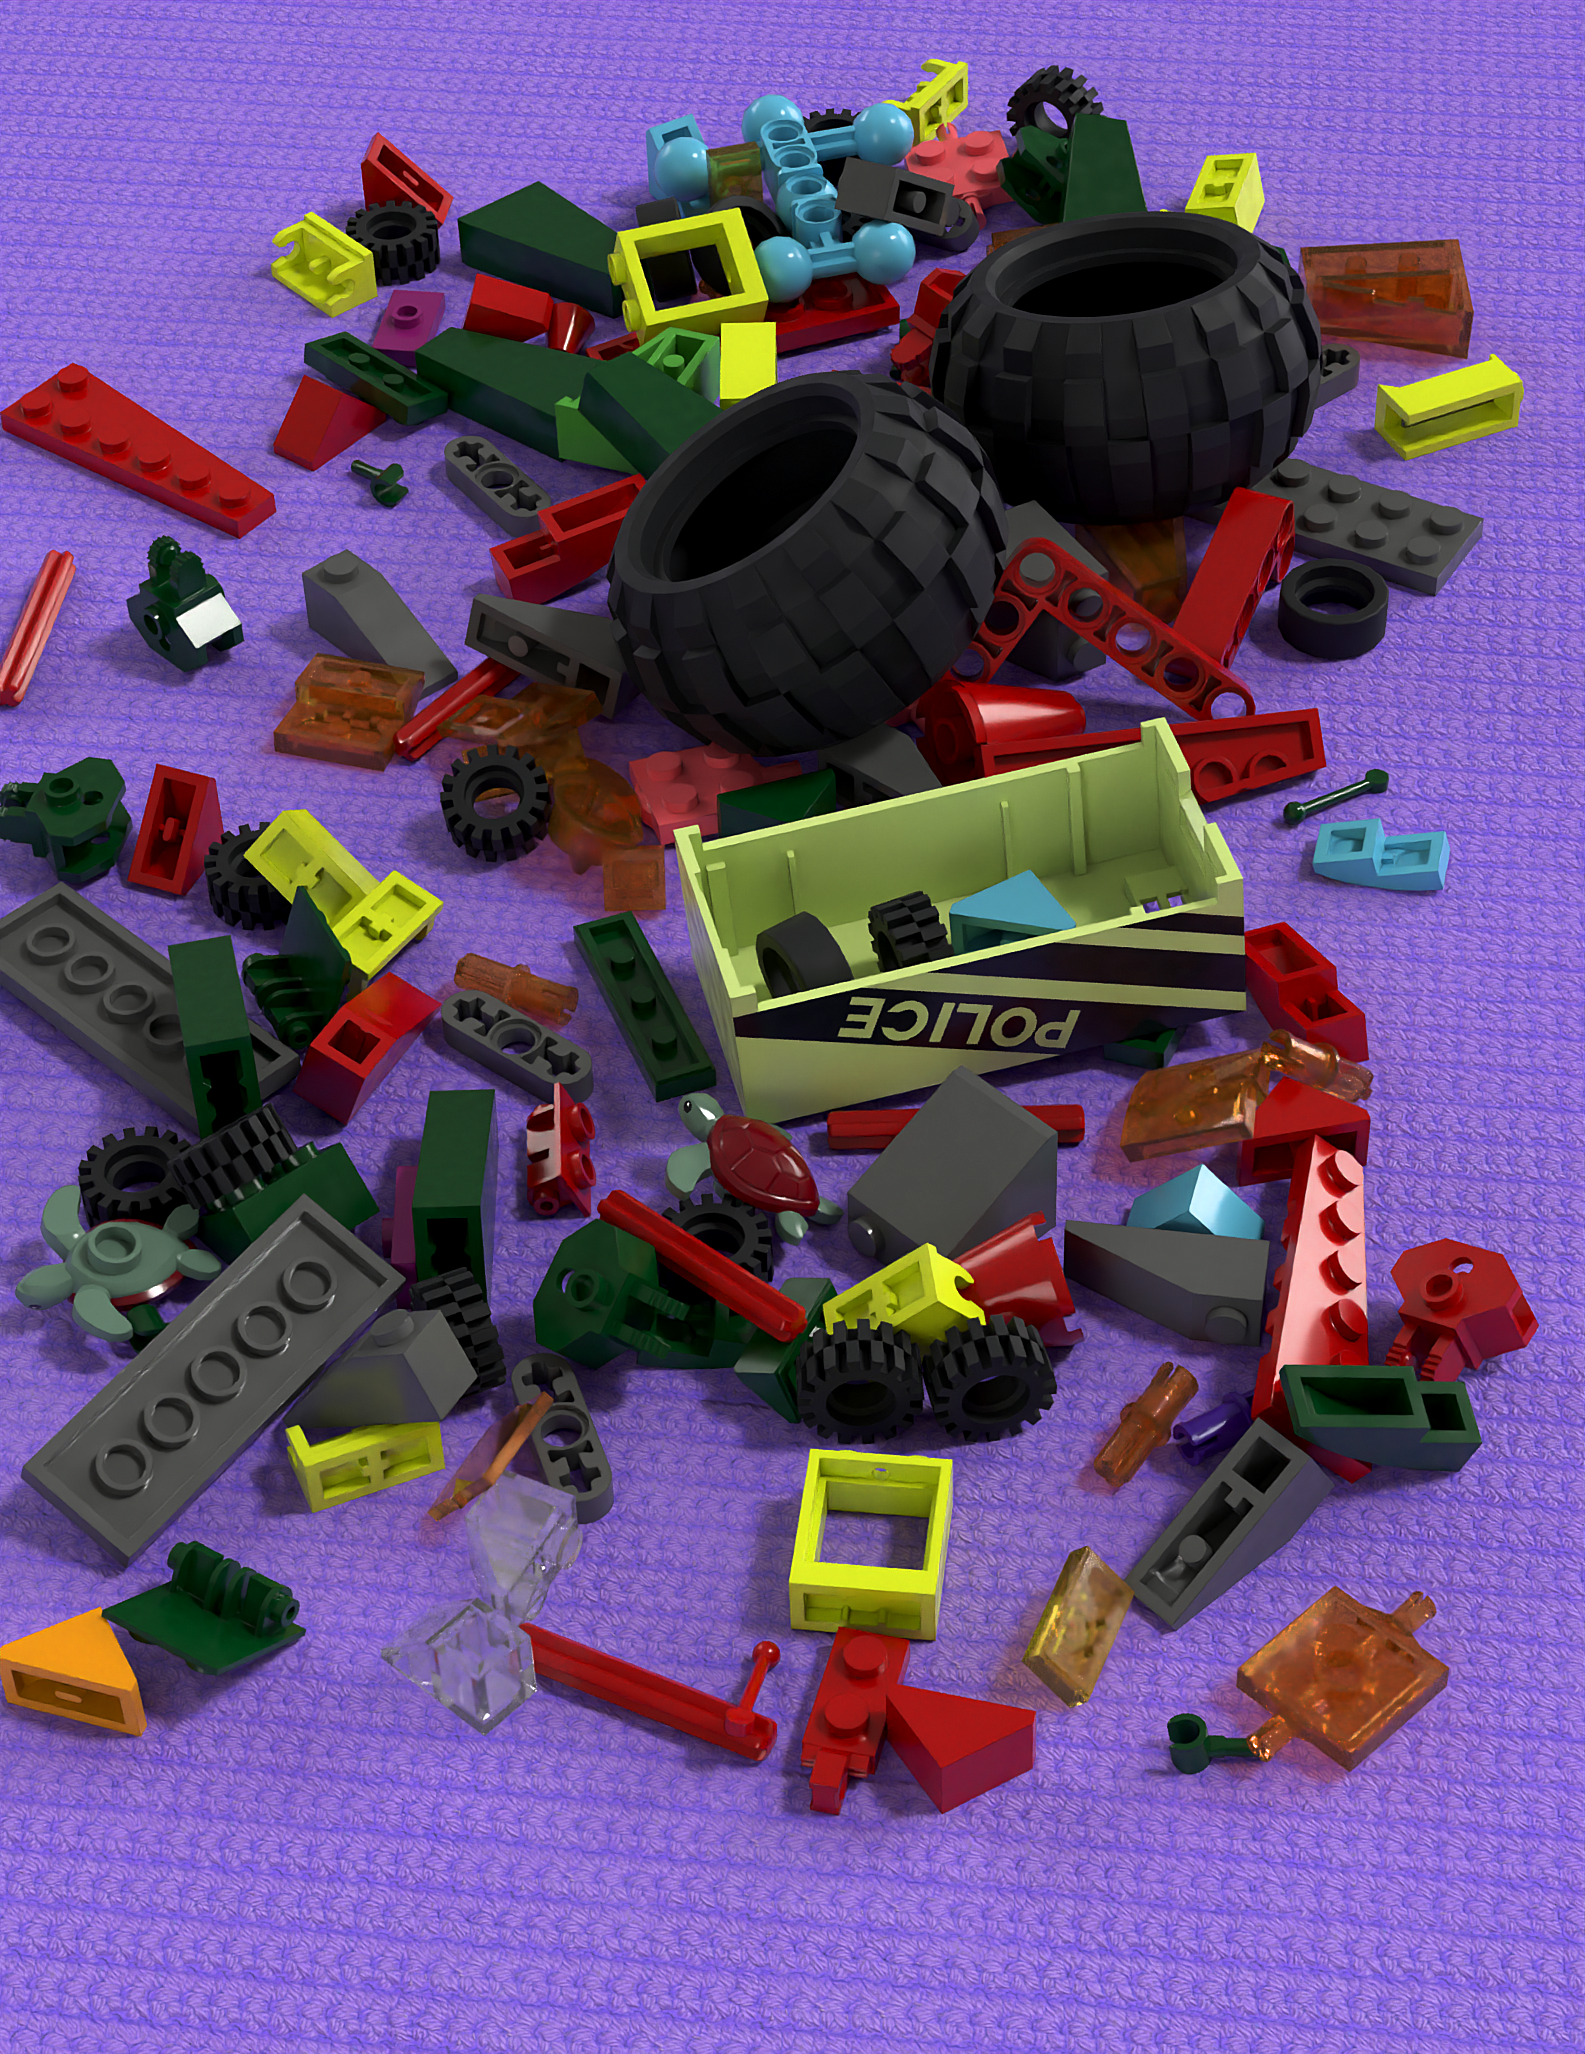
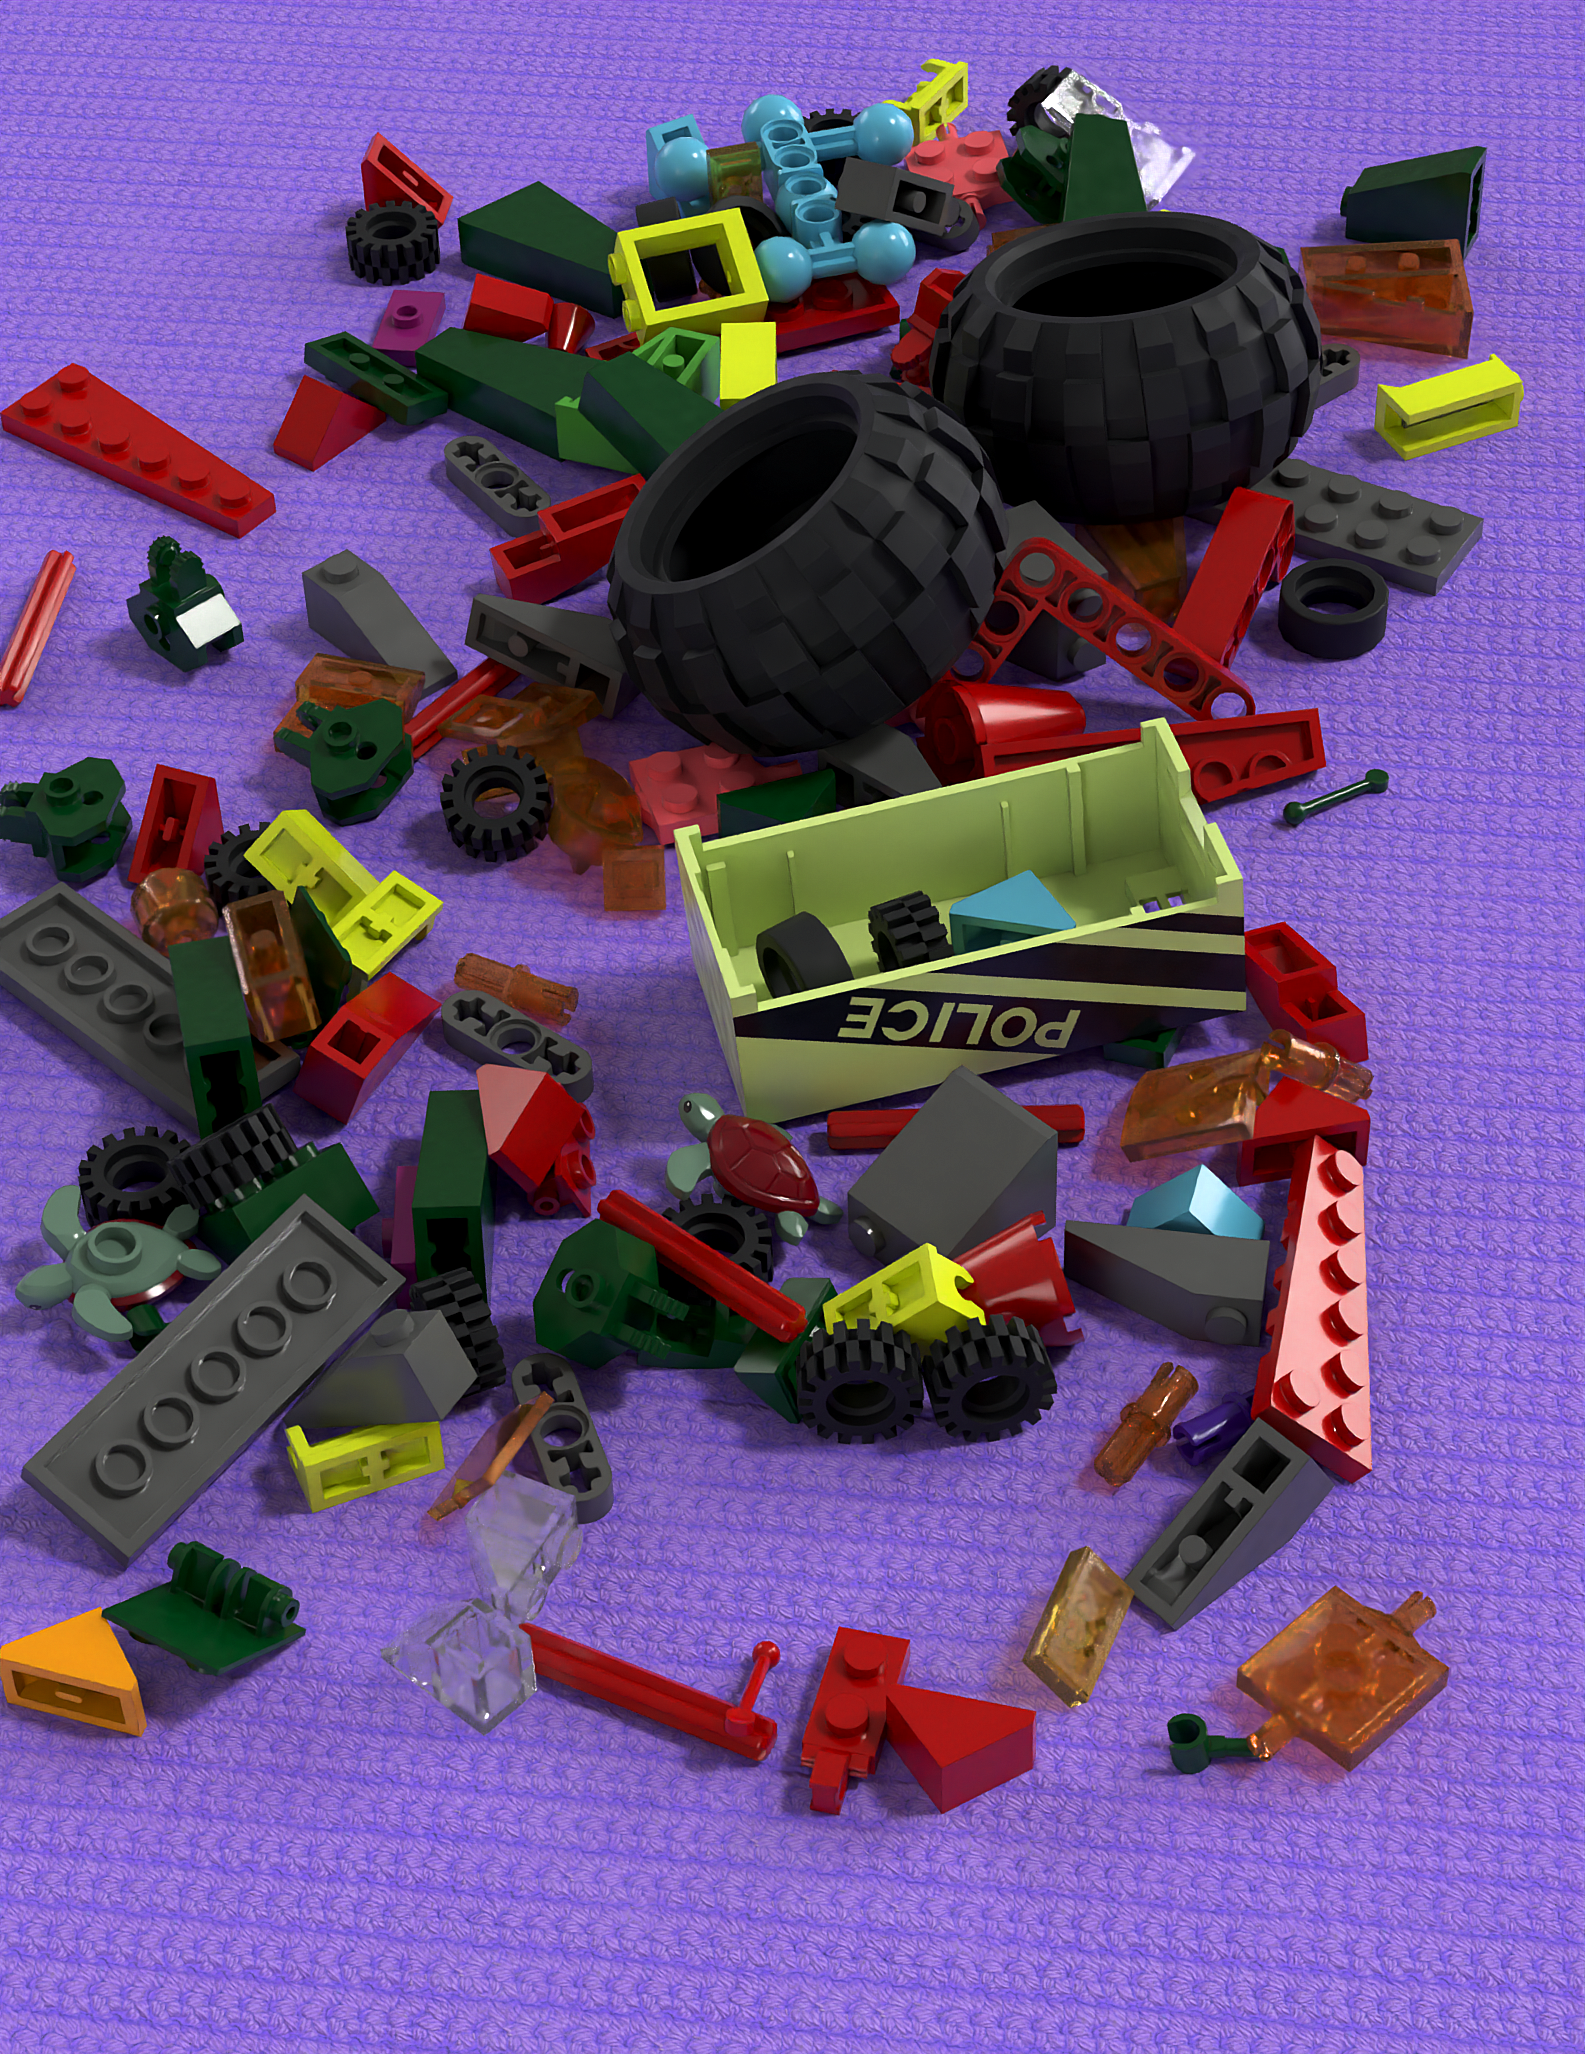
(173, 909): none -> clear orange head
(271, 966): none -> clear orange brick
(325, 266): neon yellow hinge -> none
(349, 755): none -> dark green hinge
(383, 482): dark green hand -> none
(525, 1120): none -> red slope
(644, 1006): dark green tile -> none
(871, 1597): neon yellow window -> none
(1156, 161): none -> clear wing
(1229, 190): neon yellow hinge -> none
(1363, 856): medium azure slope -> none
(1382, 1415): slope -> none
(1418, 199): none -> slope
(1457, 1315): red hinge -> none

